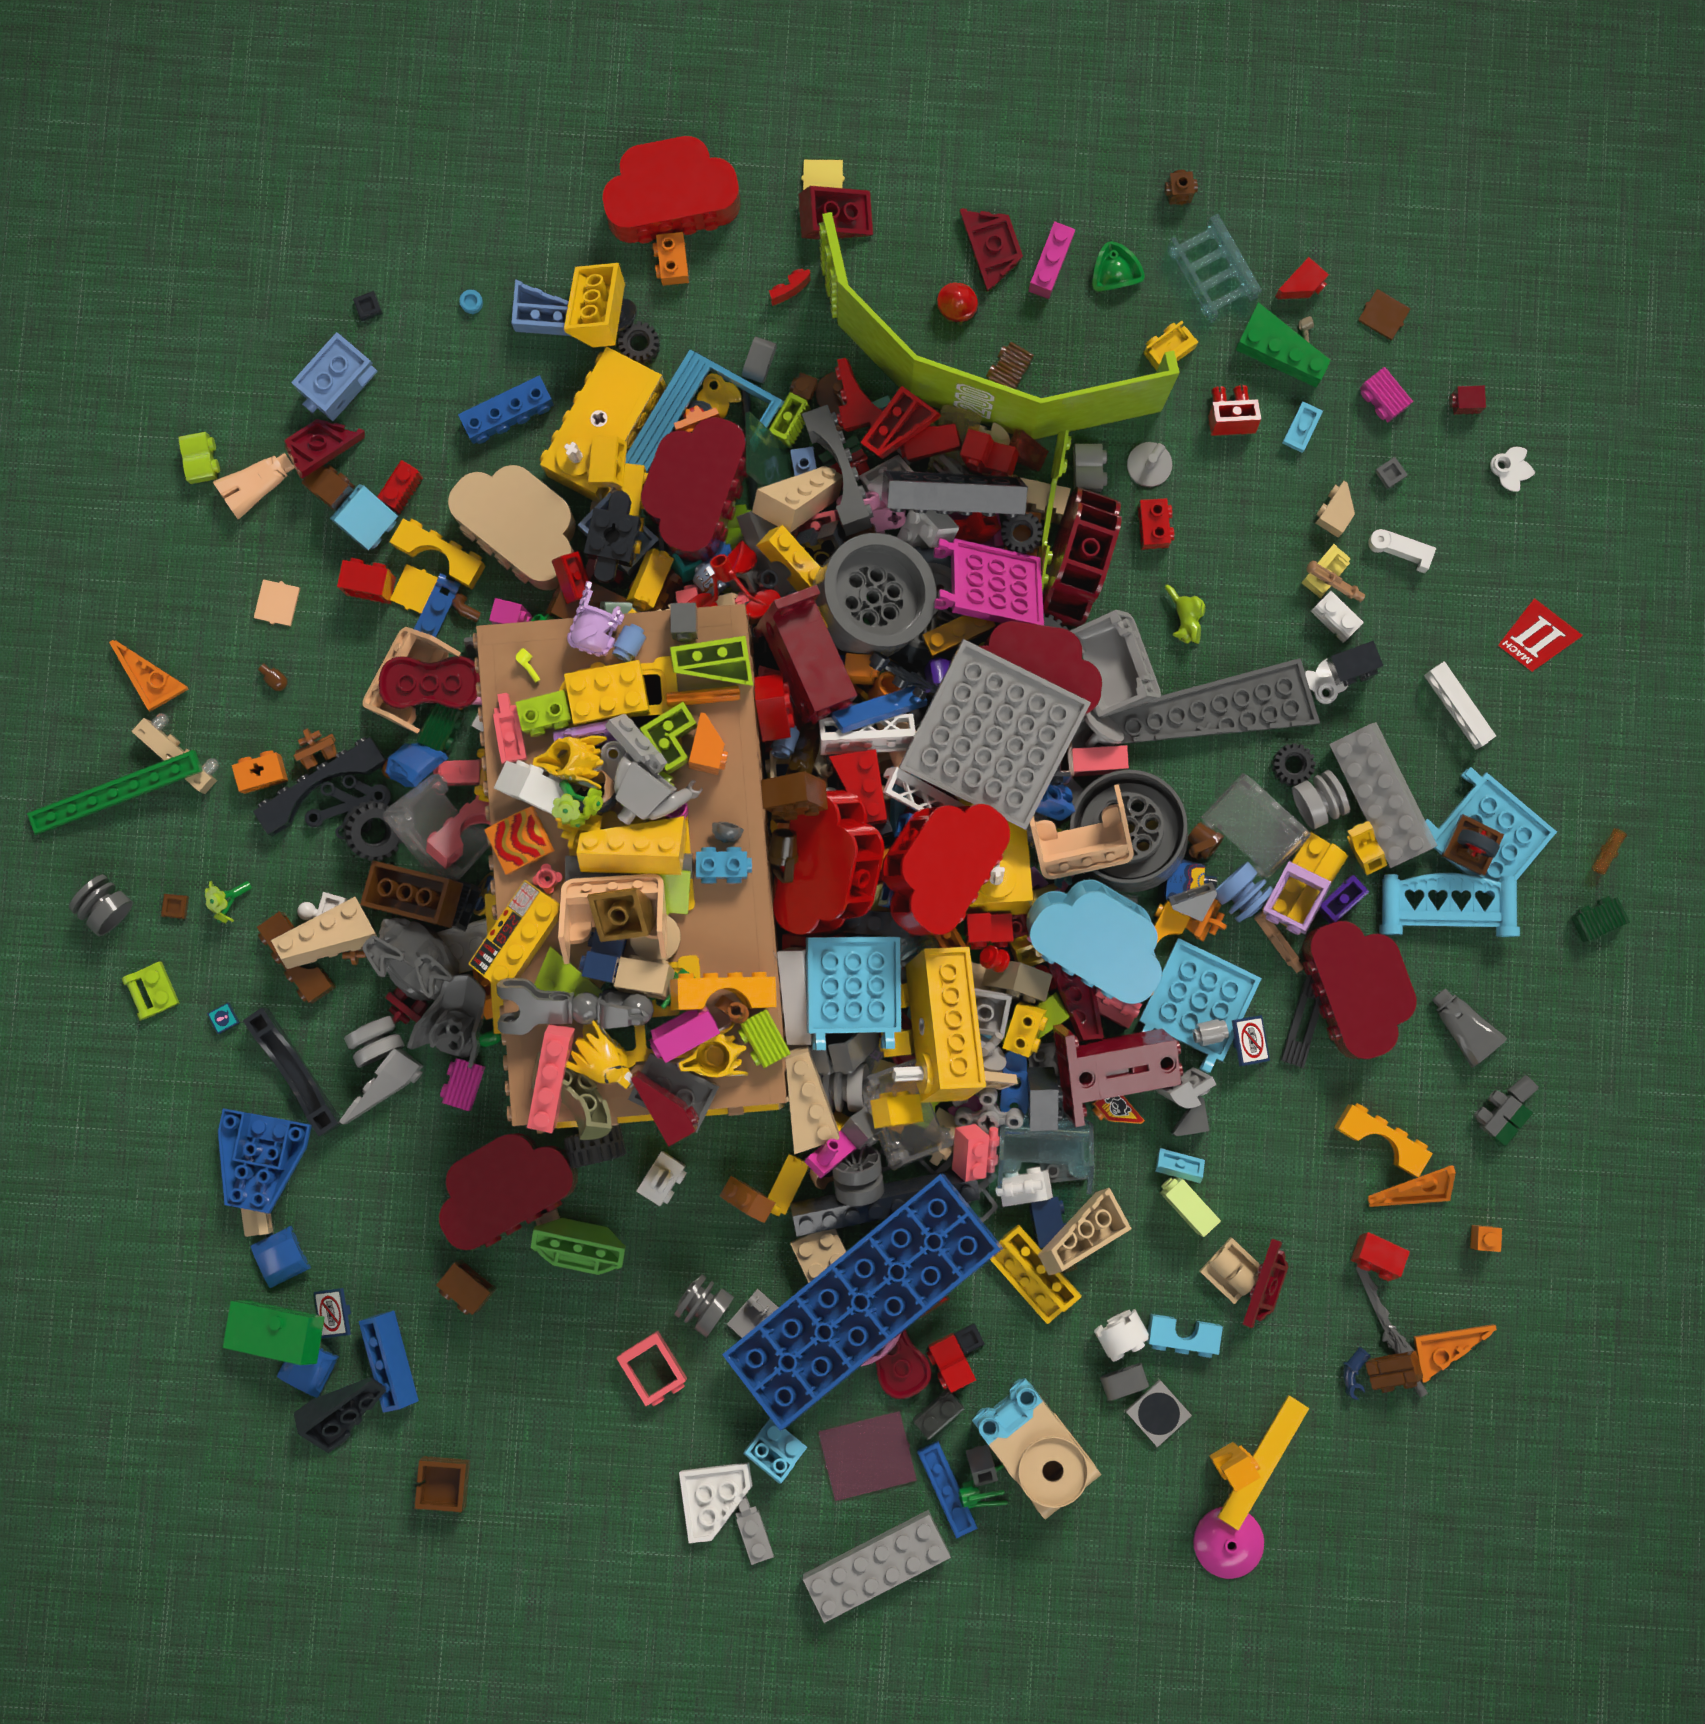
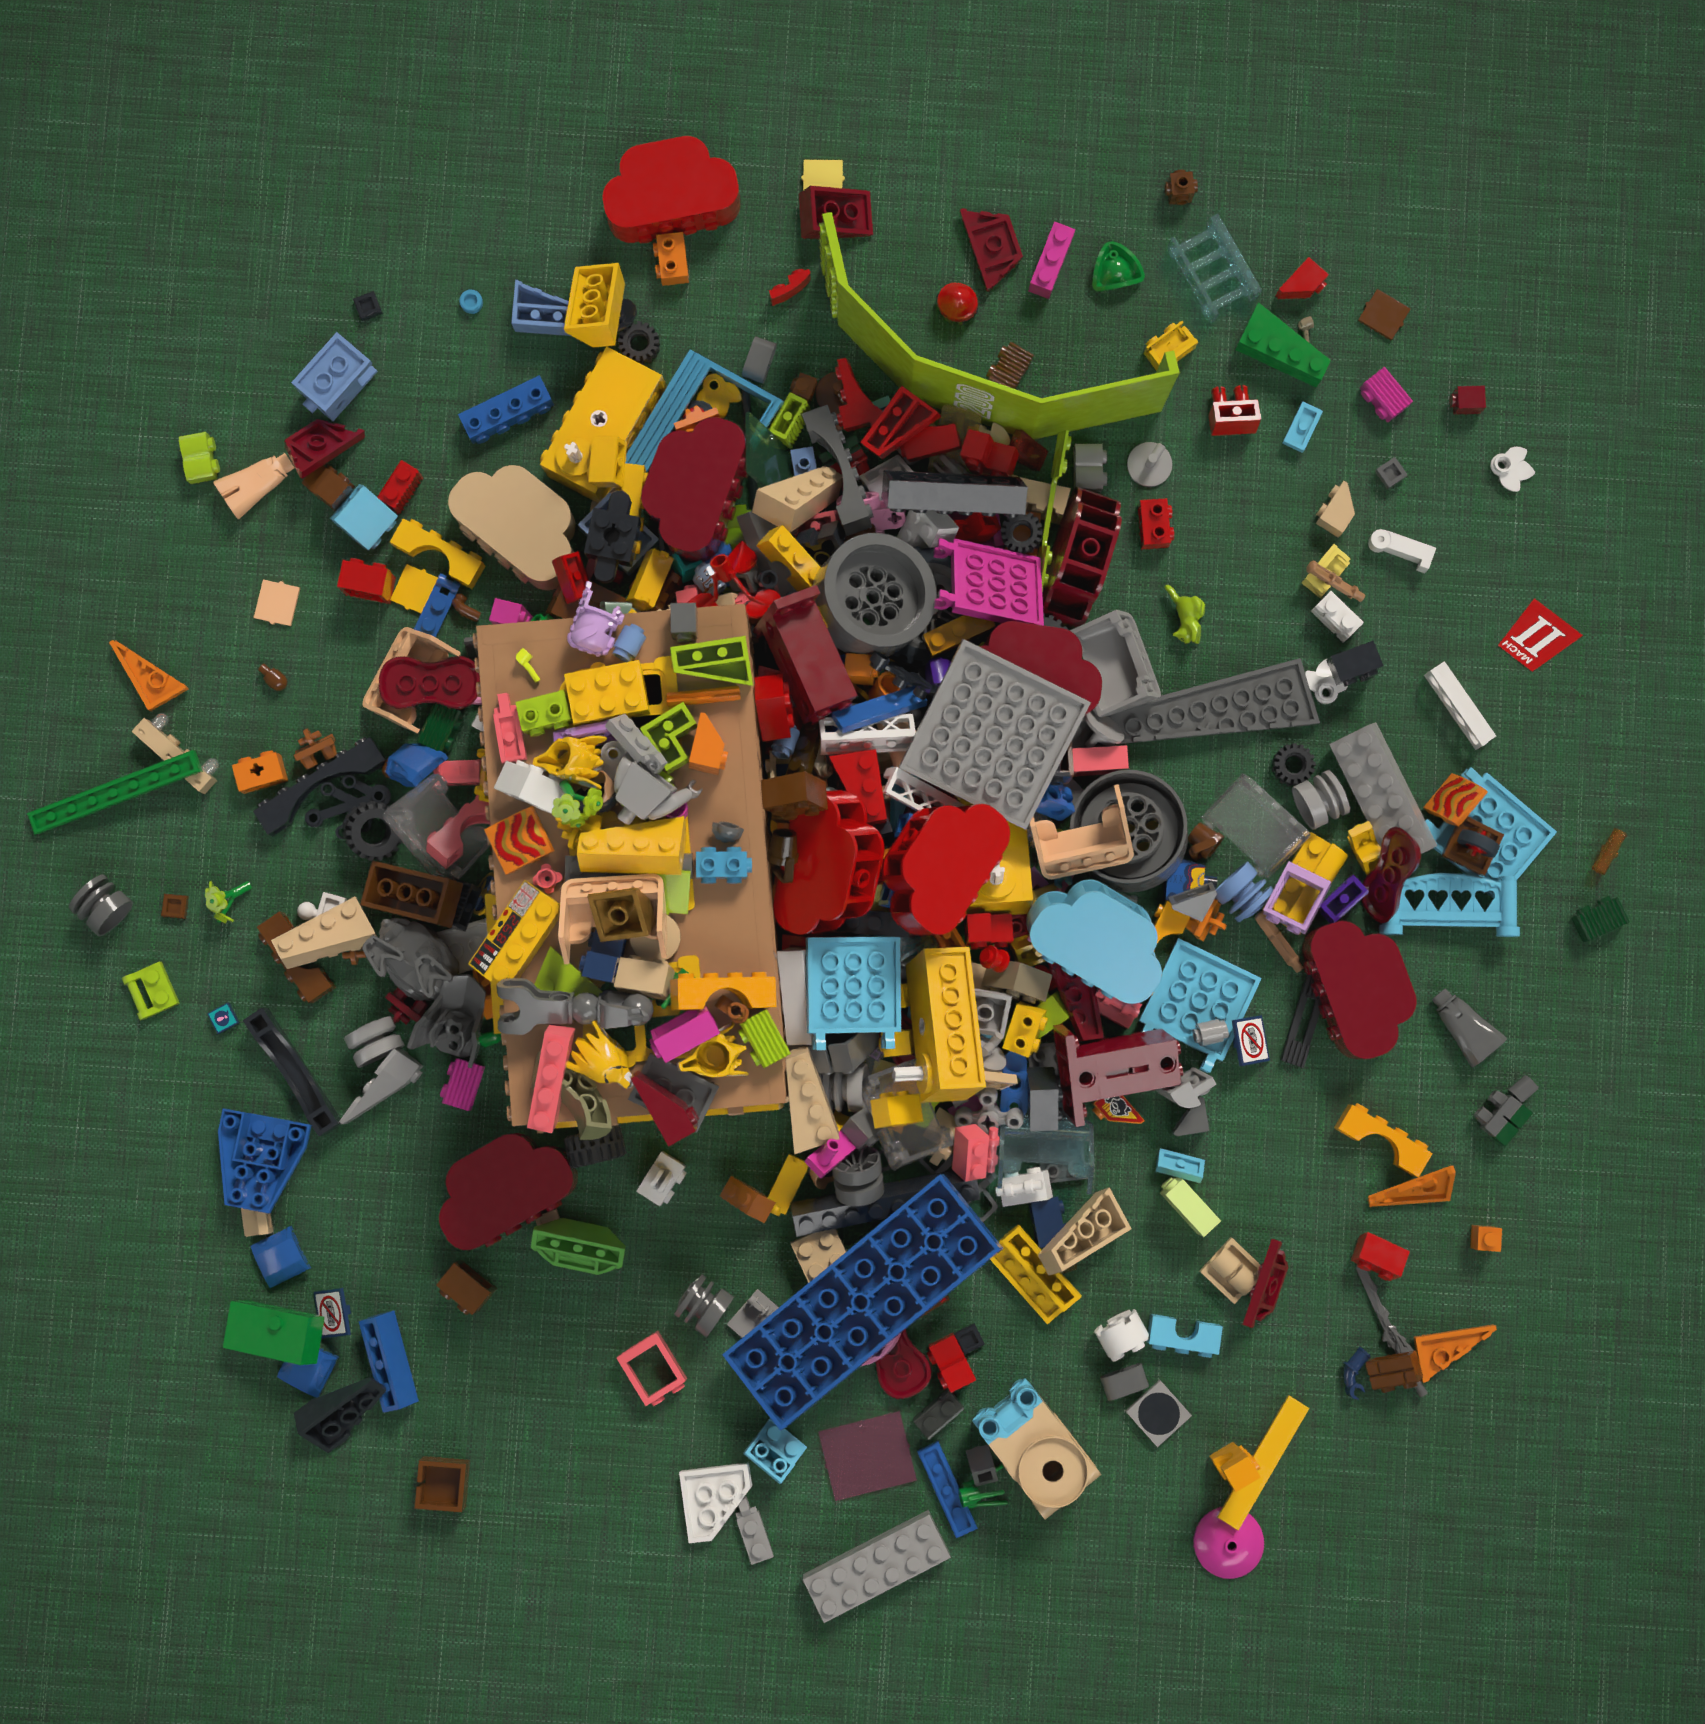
(1397, 861): none -> dark red plate
(1455, 799): none -> slope

